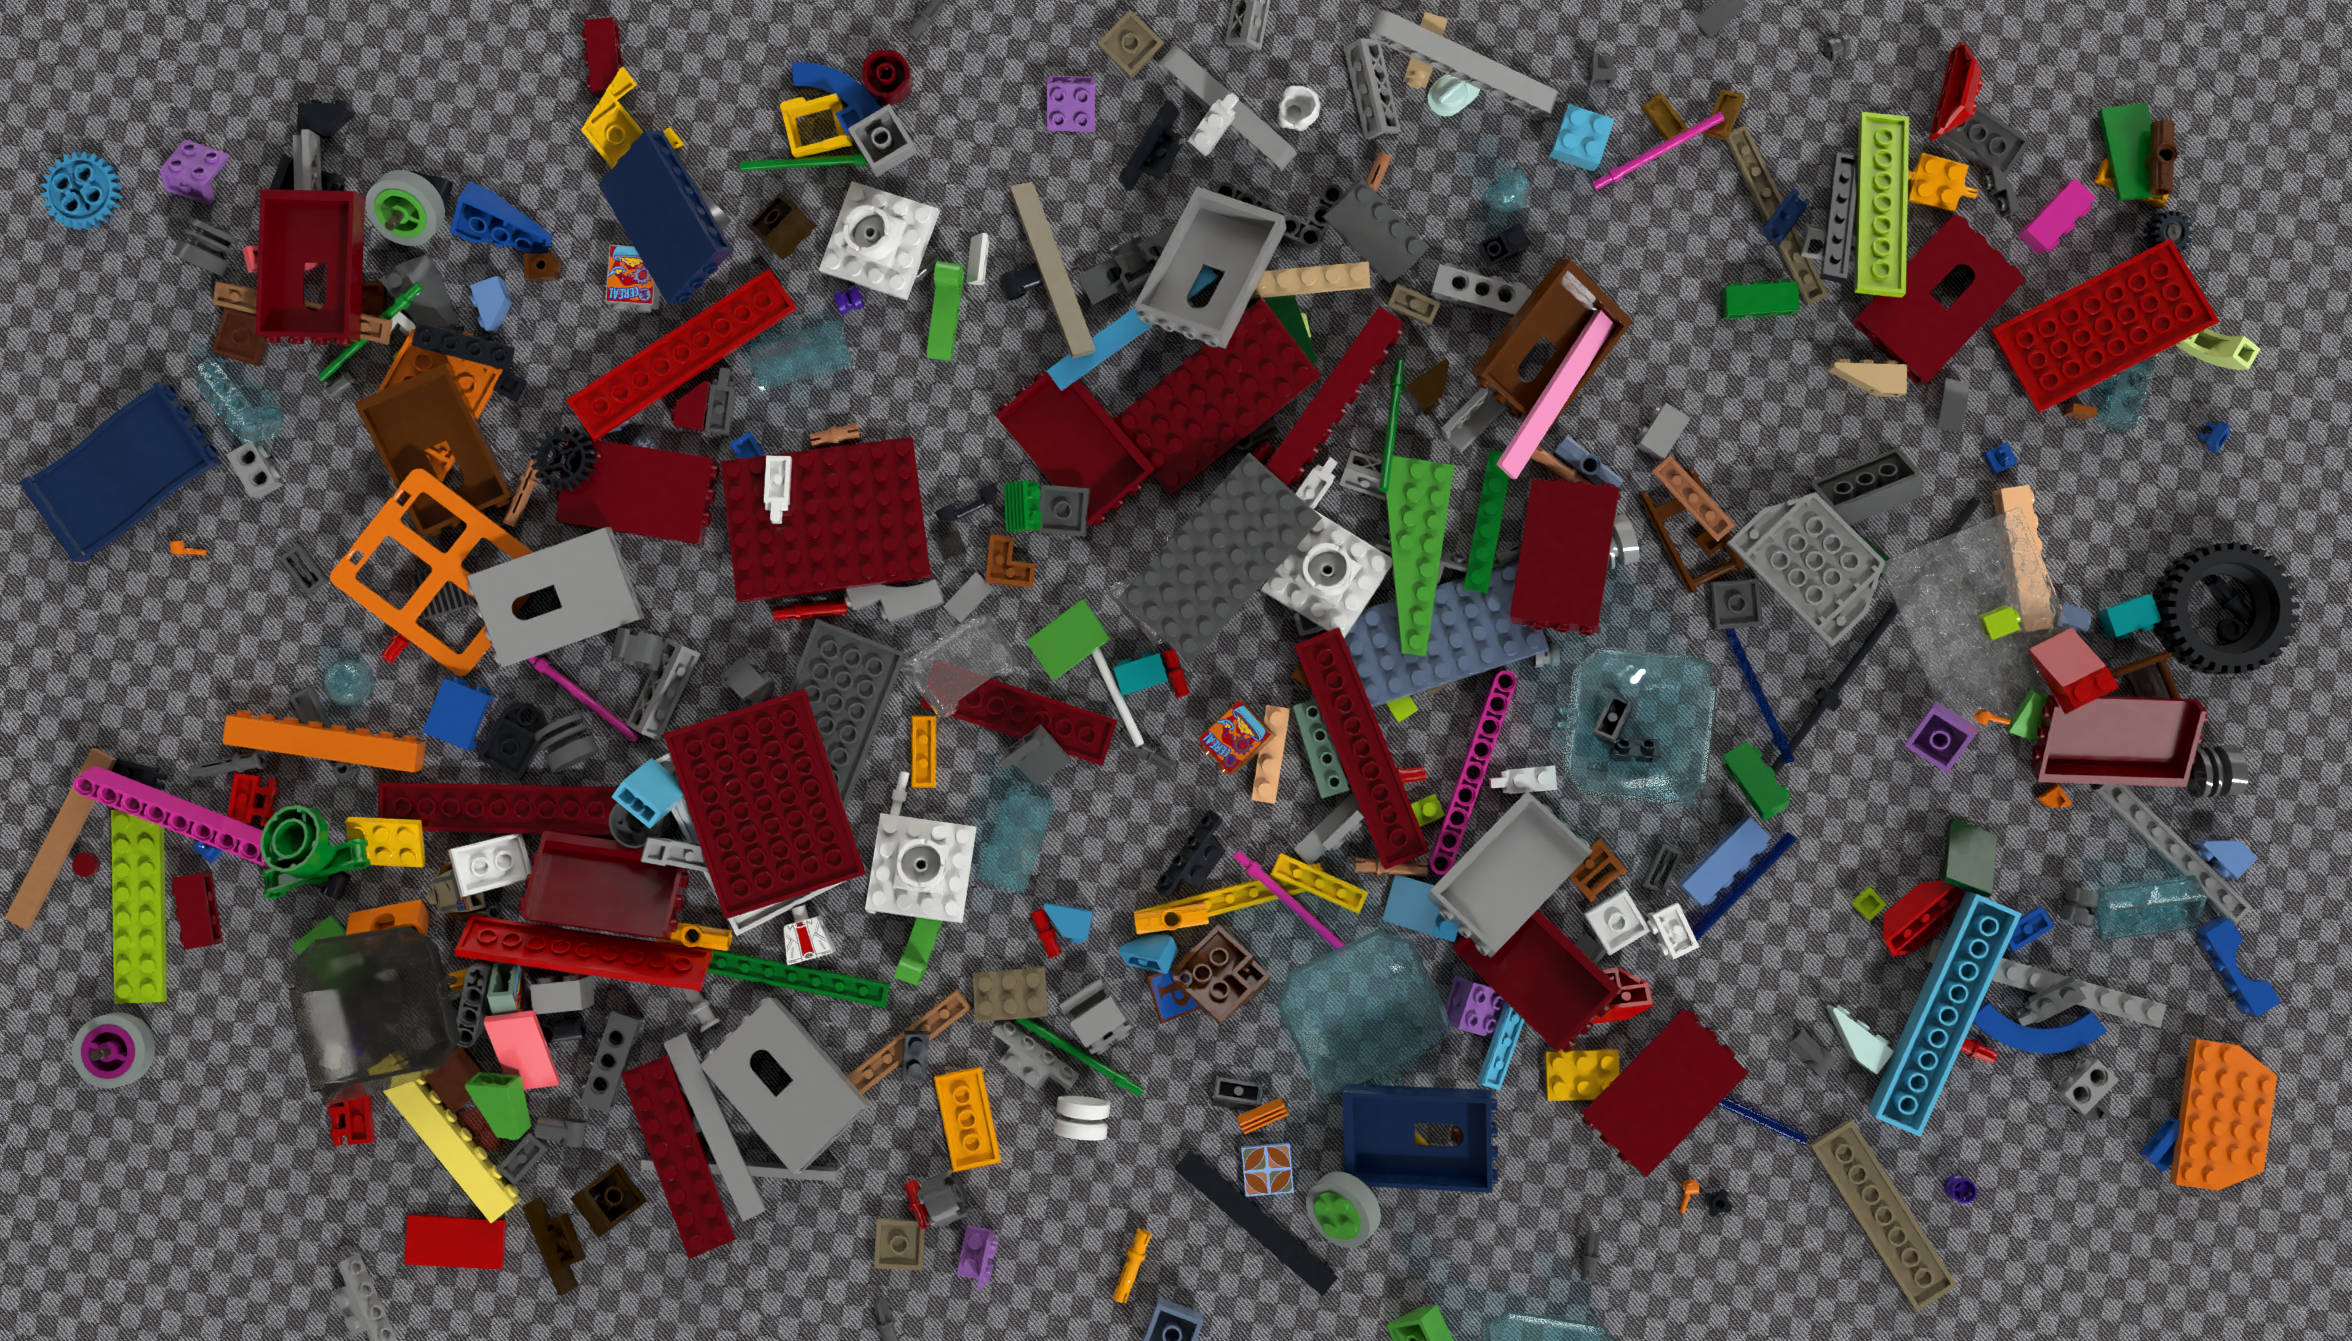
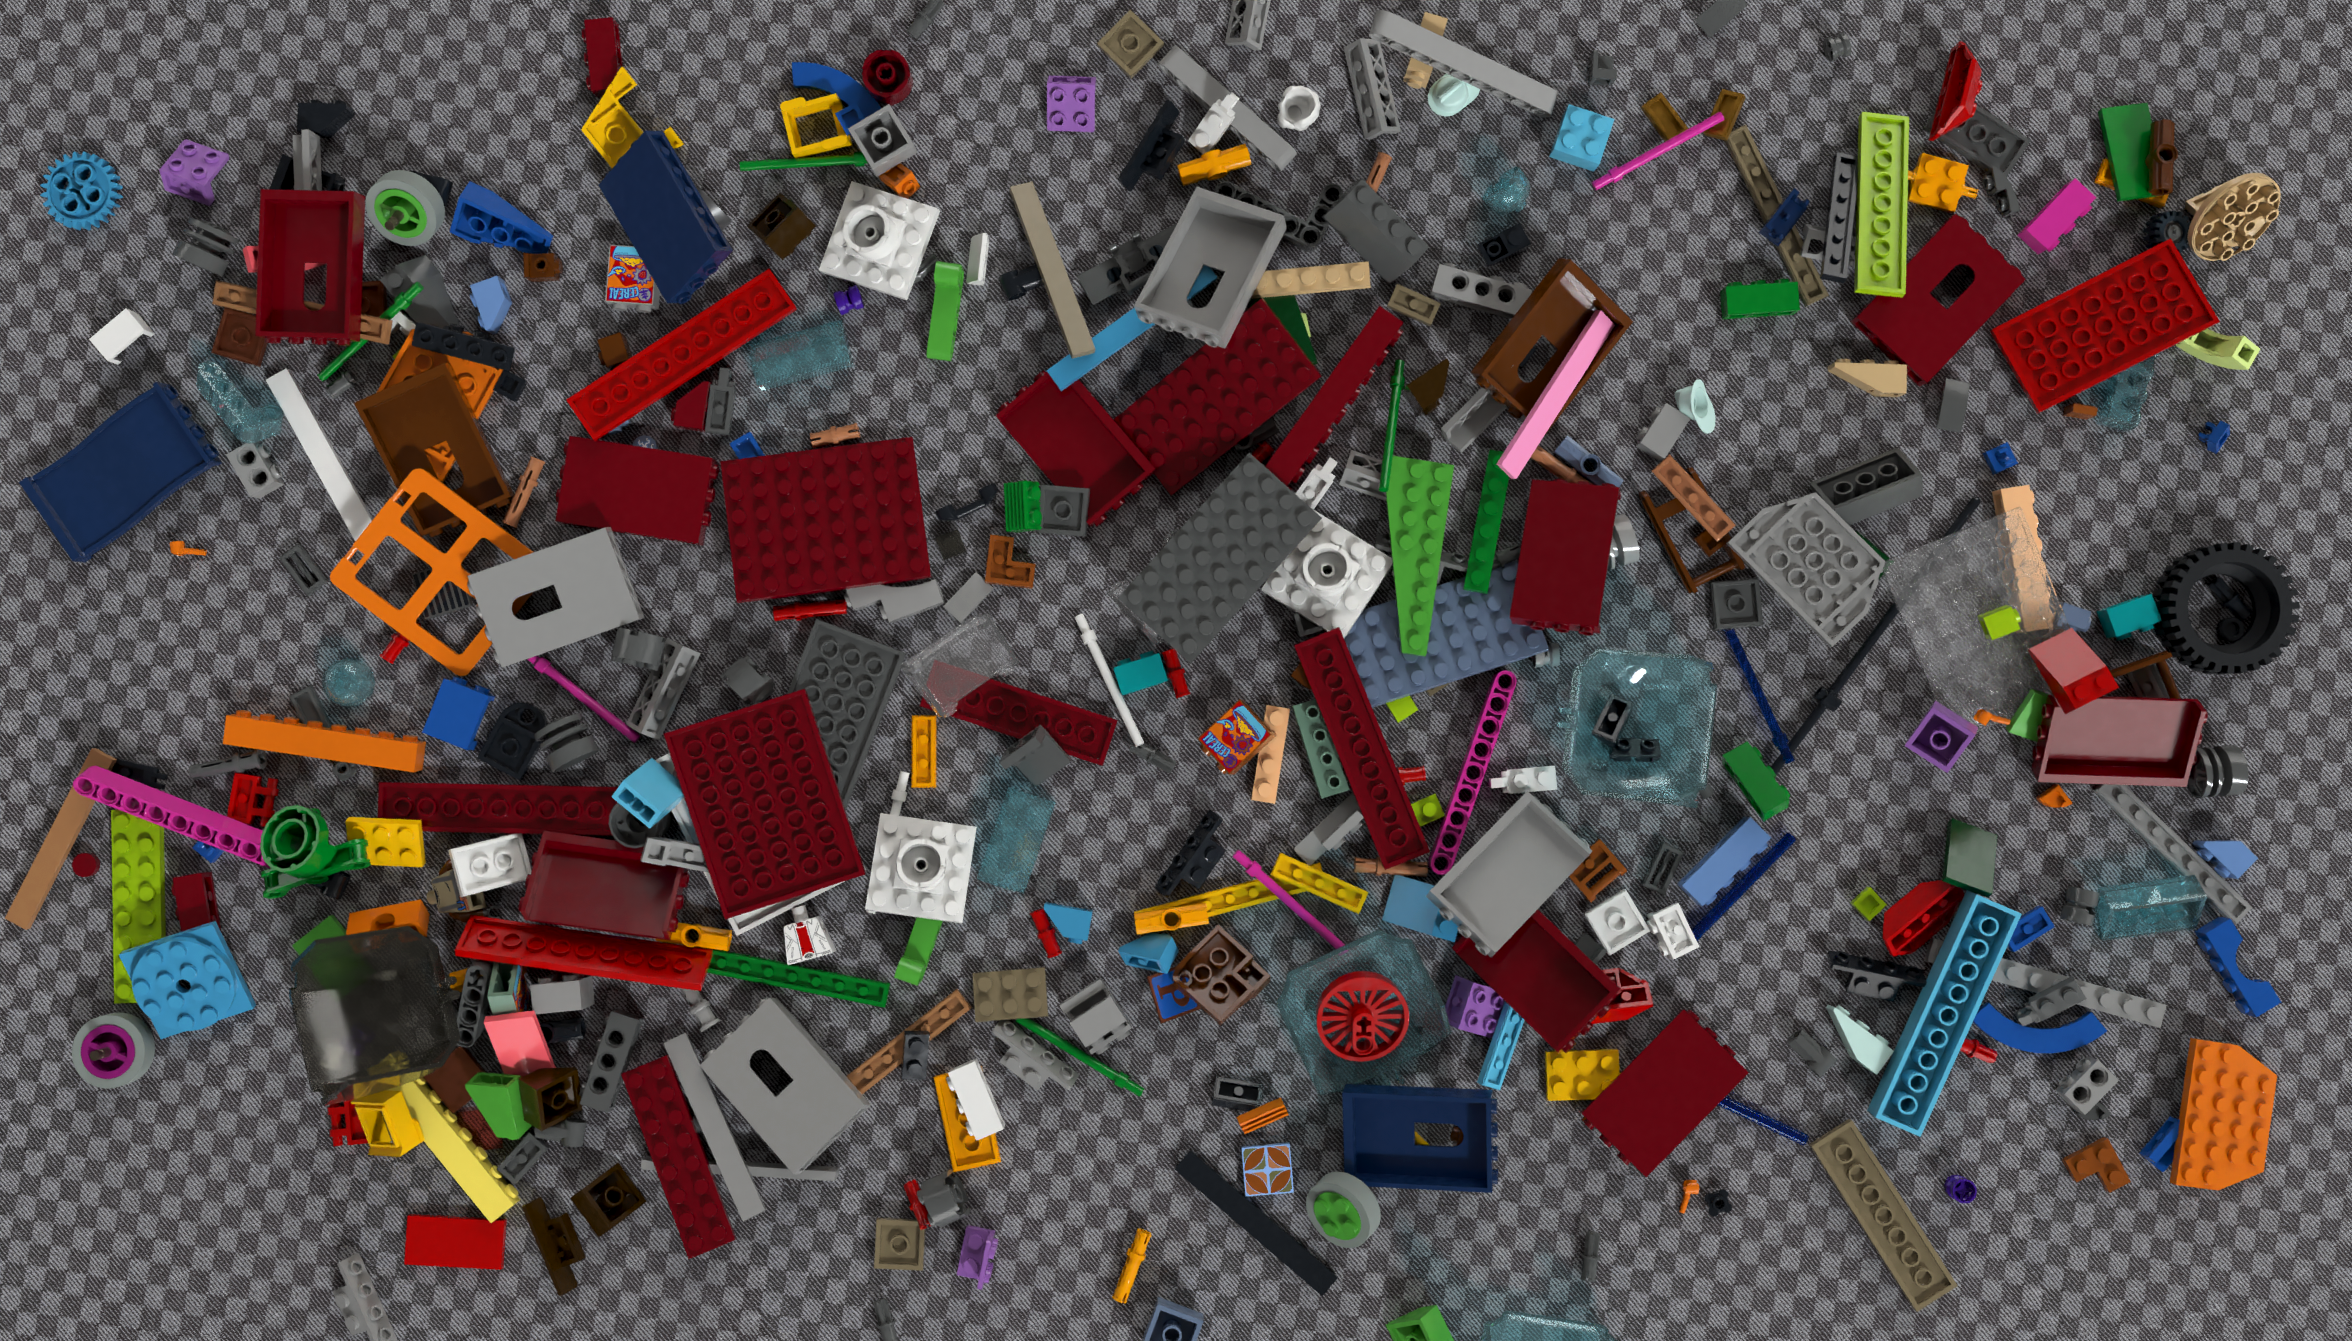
(120, 334): none -> white panel
(194, 956): none -> dark azure piece
(320, 452): none -> white tile
(403, 1129): none -> yellow piece
(550, 1096): none -> dark brown slope
(552, 443): black gear -> none
(614, 350): none -> reddish brown brick
(777, 486): white hinge -> none
(901, 181): none -> orange bracket
(975, 1099): none -> white brick
(1068, 639): bright green tile -> none
(1082, 1117): white wheel -> none
(1214, 164): none -> light orange piece
(1350, 1016): none -> red piece
(1696, 405): none -> light aqua piece
(1875, 977): none -> black bracket
(2099, 1159): none -> dark orange plate
(2232, 216): none -> tan bracket

